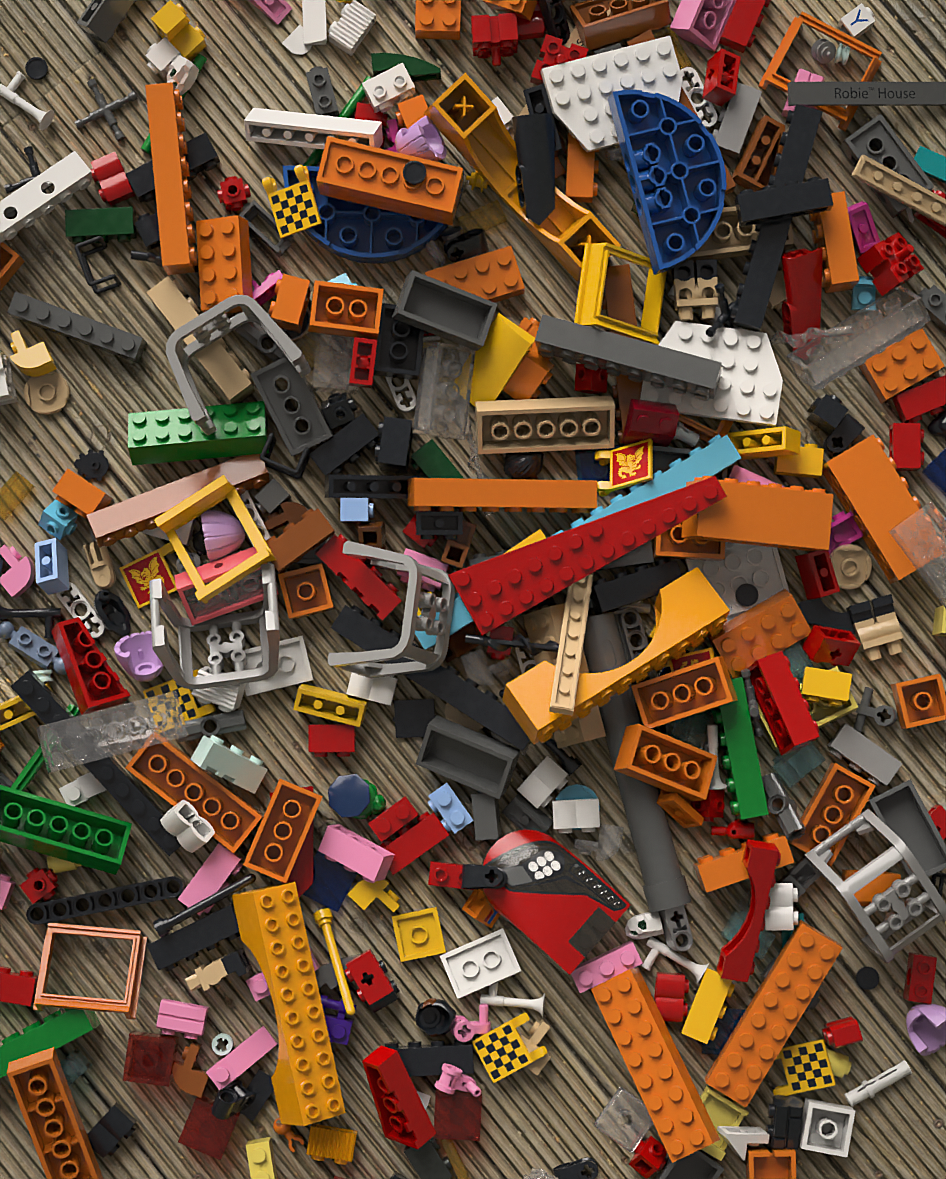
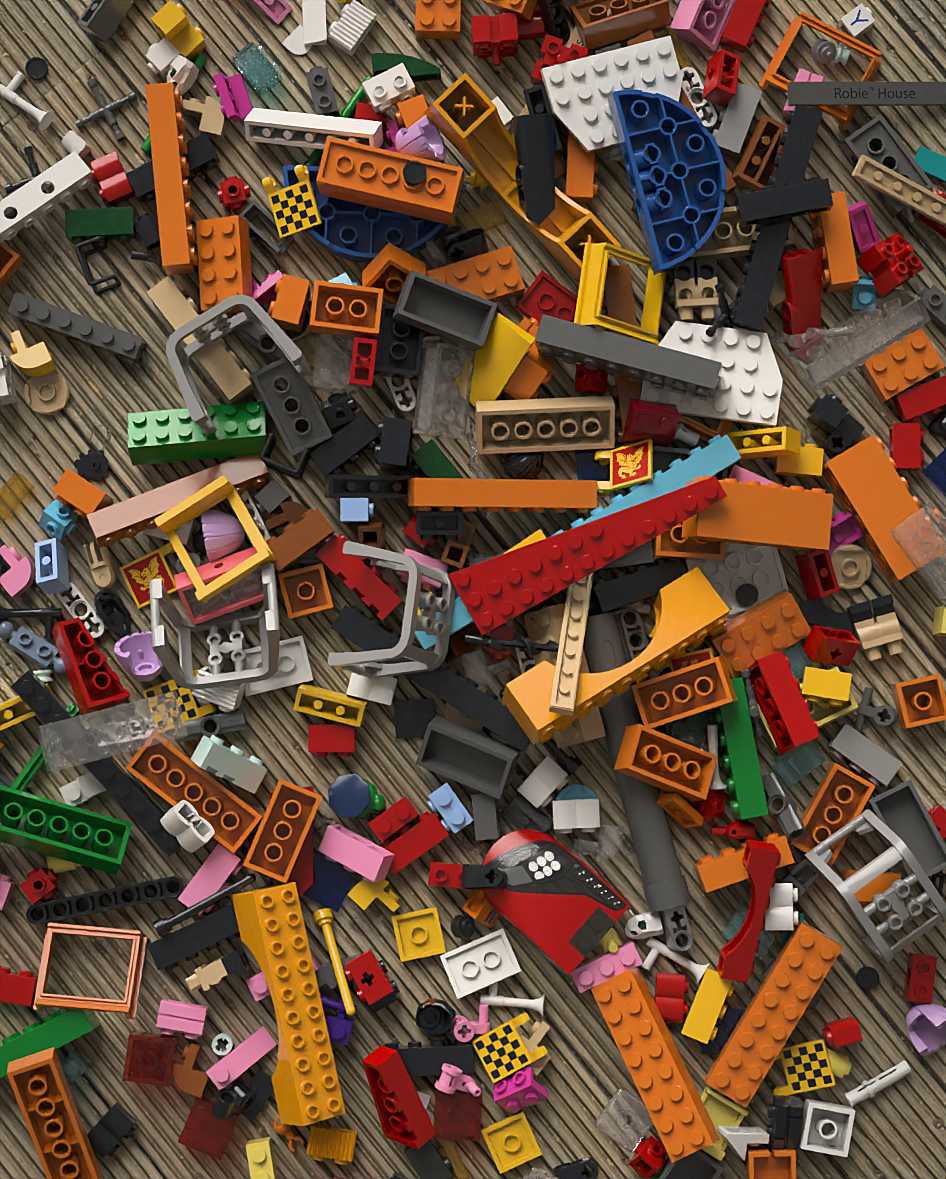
(74, 142): none -> white brick
(211, 116): none -> tan brick
(233, 95): none -> dark pink bracket
(257, 69): none -> clear light blue brick
(390, 270): none -> orange brick
(462, 926): none -> pearl dark grey wheel
(511, 1142): none -> yellow plate
(518, 1091): none -> dark pink bracket
(548, 298): none -> red tile
(610, 941): none -> light yellow piece

